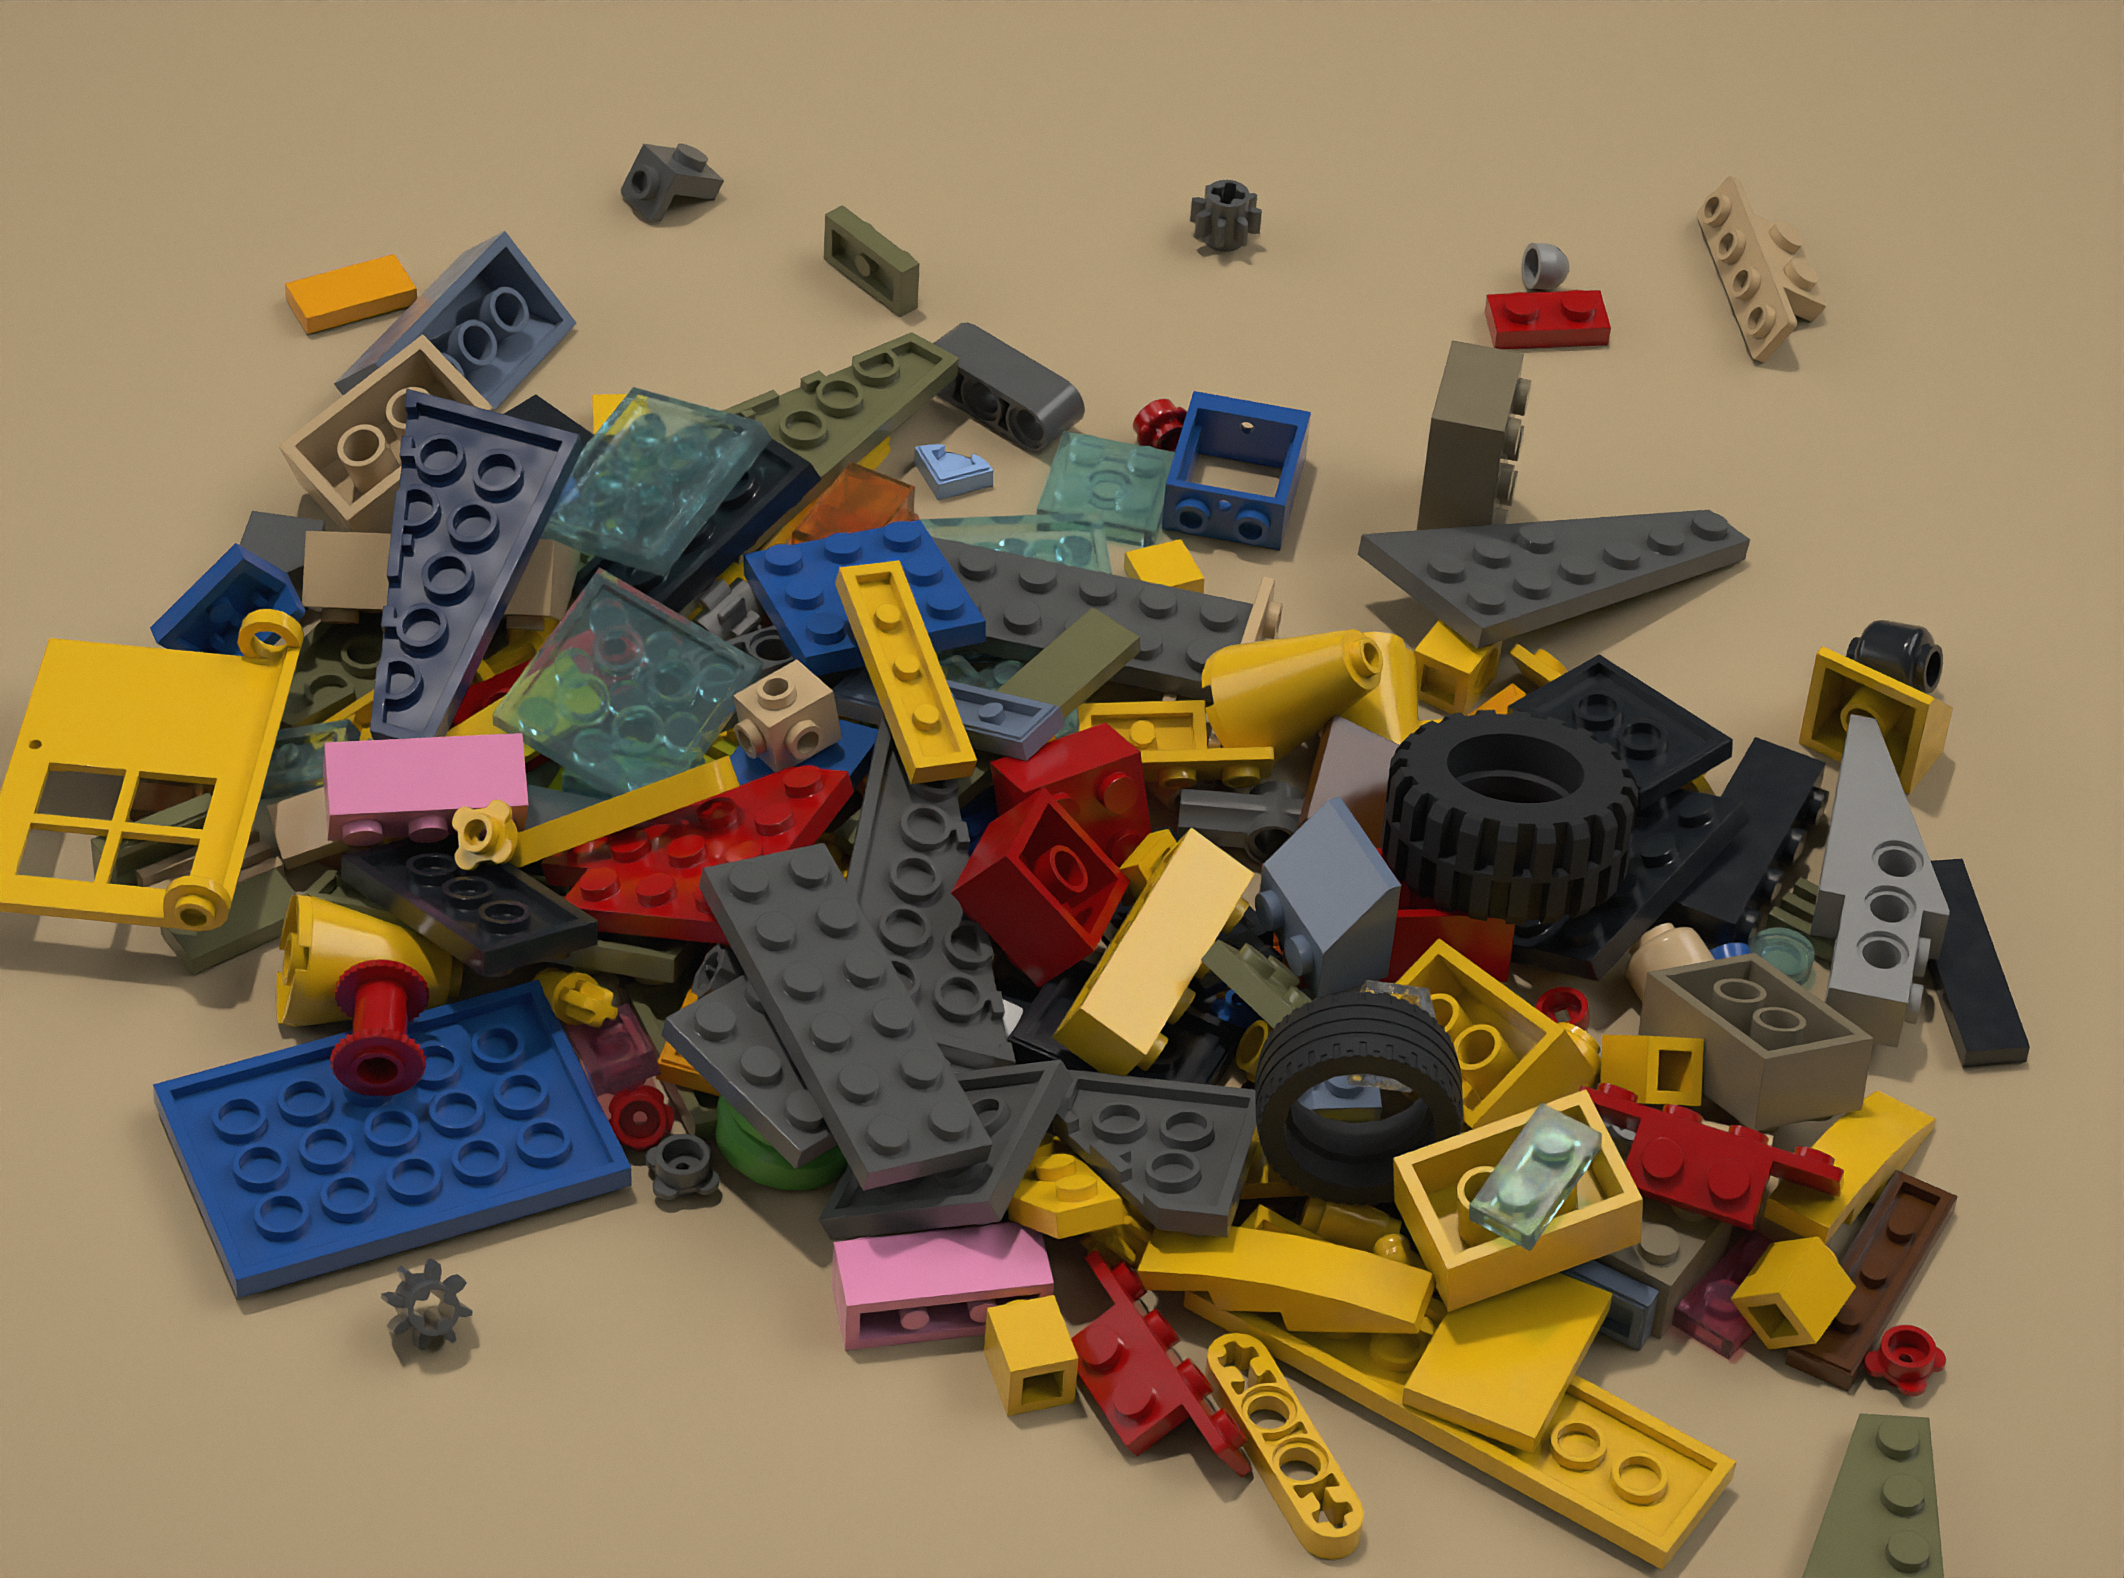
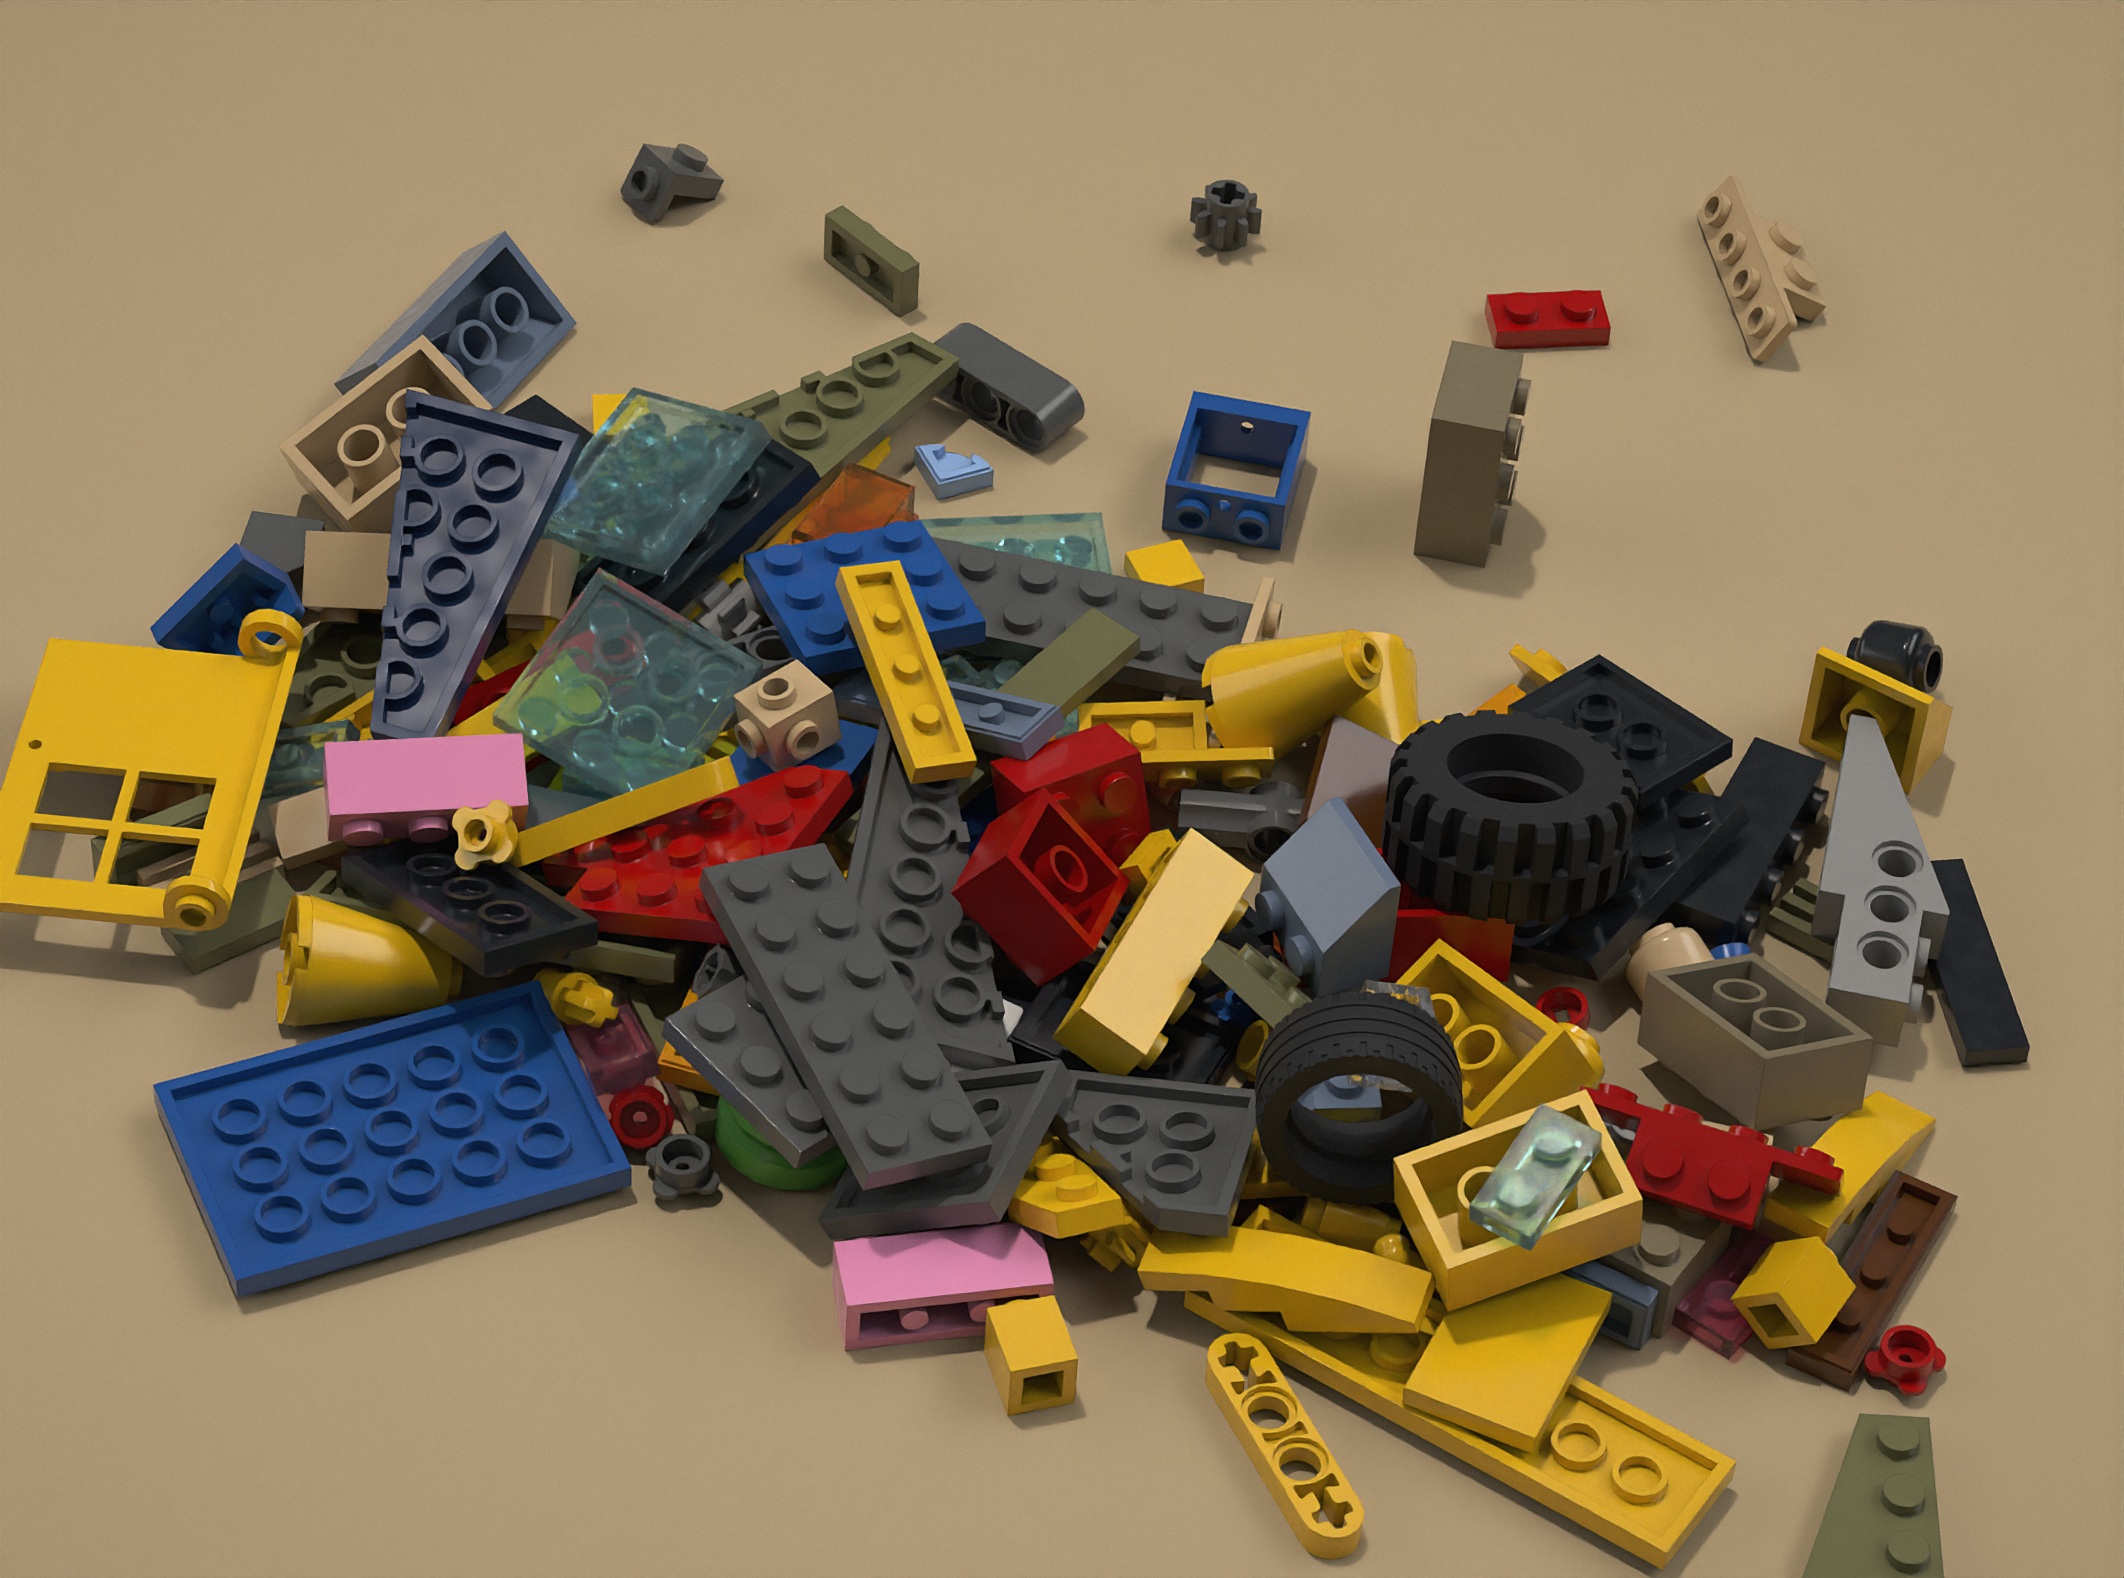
(350, 293): light orange tile -> none
(381, 1002): red hose -> none
(435, 1320): dark grey gear -> none
(1112, 479): clear light blue plate -> none
(1139, 1378): red bracket -> none
(1159, 425): red plate -> none
(1452, 670): yellow brick -> none
(1535, 574): dark grey wing -> none
(1544, 266): light grey hinge -> none
(1654, 1067): yellow brick -> none
(1785, 951): clear light blue tile -> none

